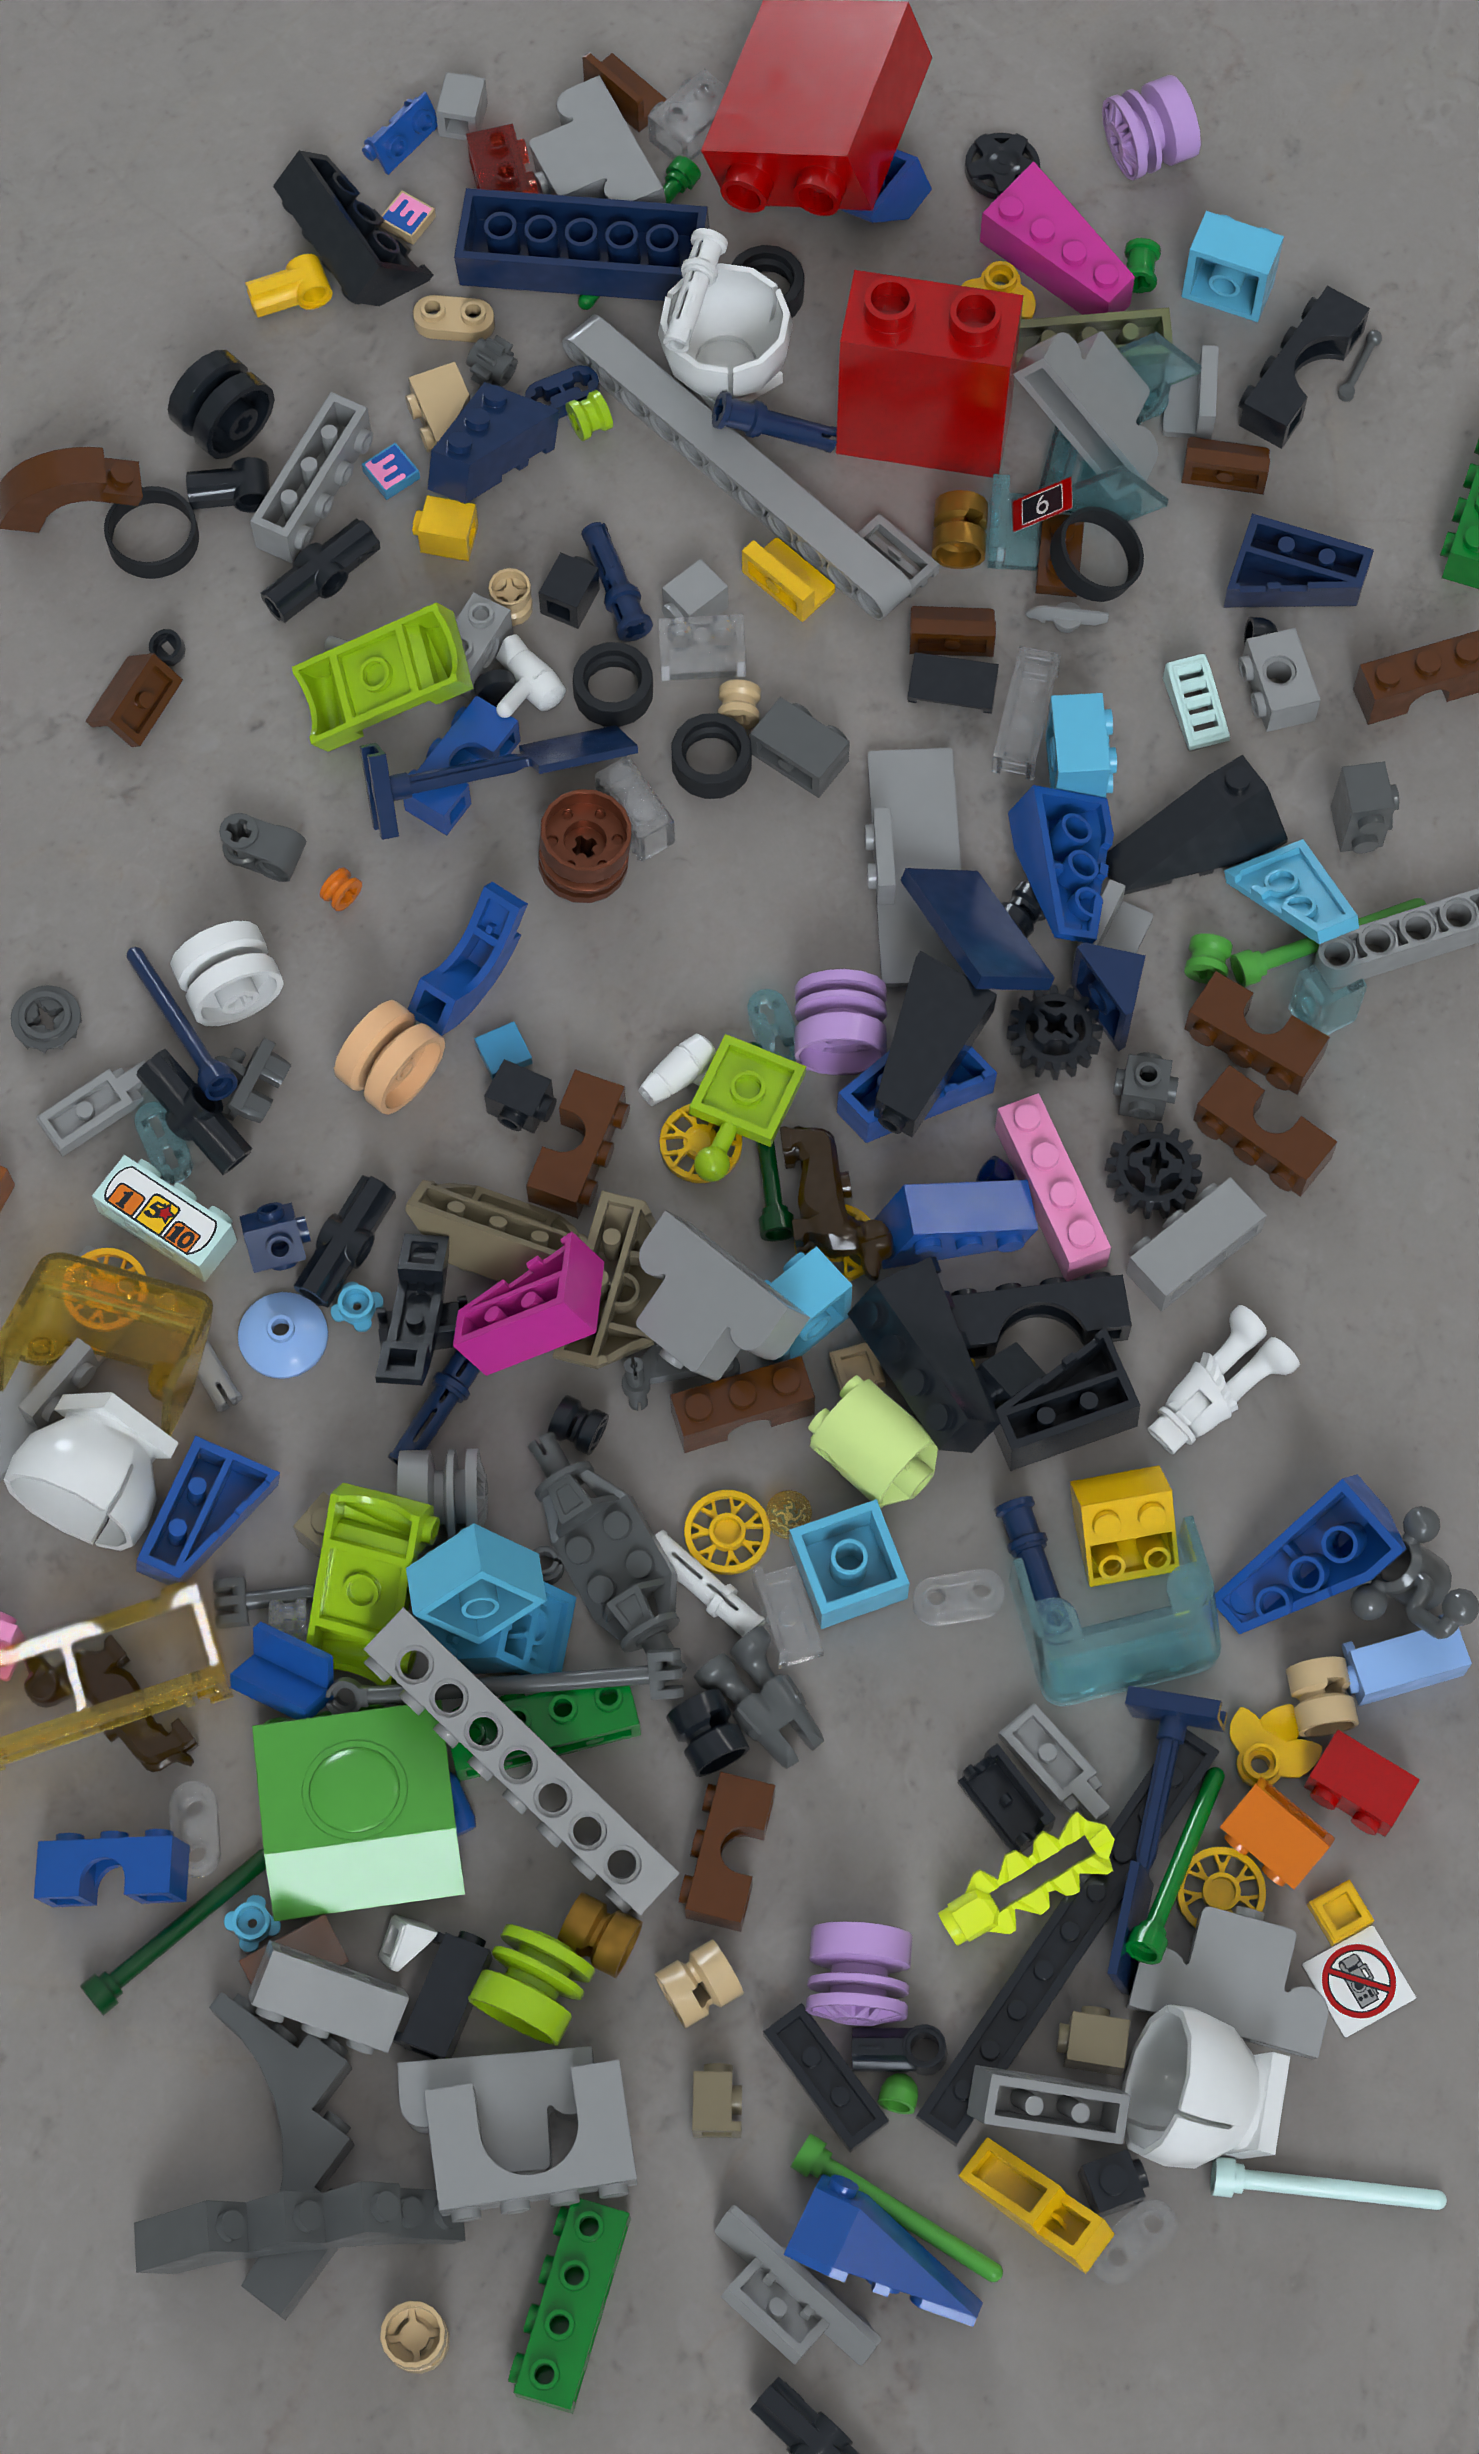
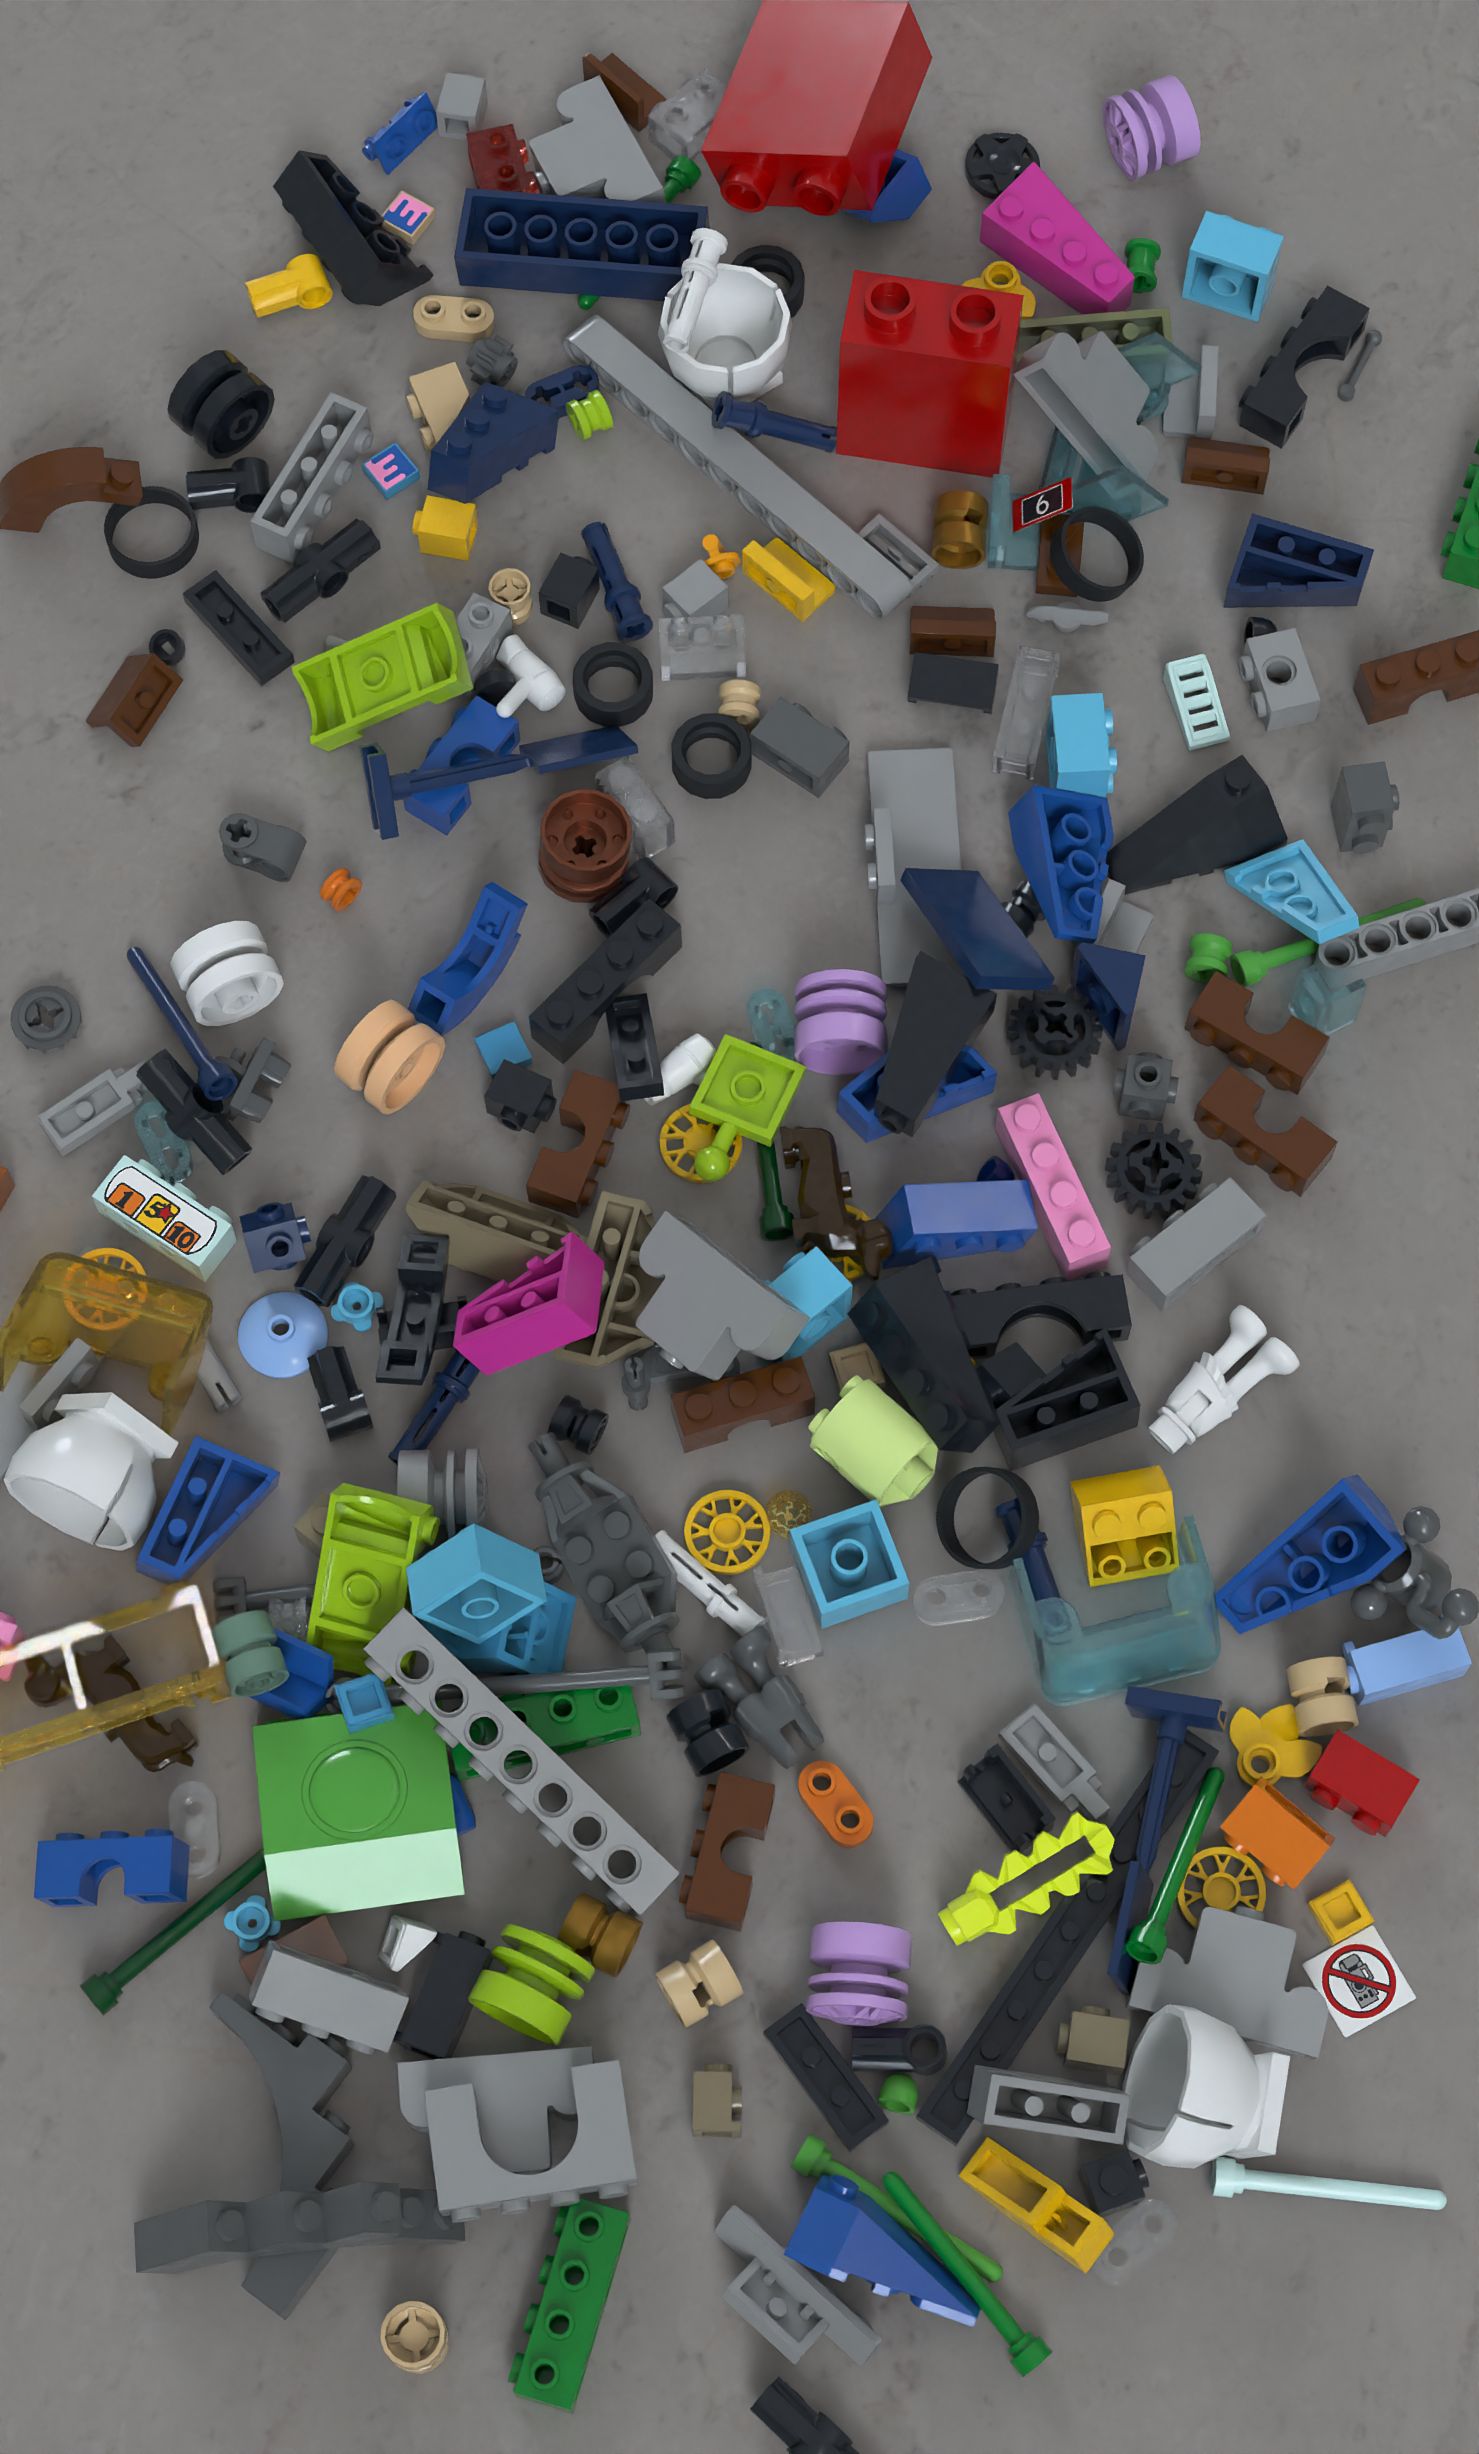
(238, 628): none -> black plate
(250, 1653): none -> sand green wheel
(341, 1401): none -> black piece
(364, 1702): none -> dark azure tile
(576, 1006): none -> black arch
(634, 1048): none -> black plate
(638, 884): none -> black piece
(720, 561): none -> light orange plate
(834, 1803): none -> orange plate
(946, 1510): none -> black tyre
(1024, 2347): none -> green piece

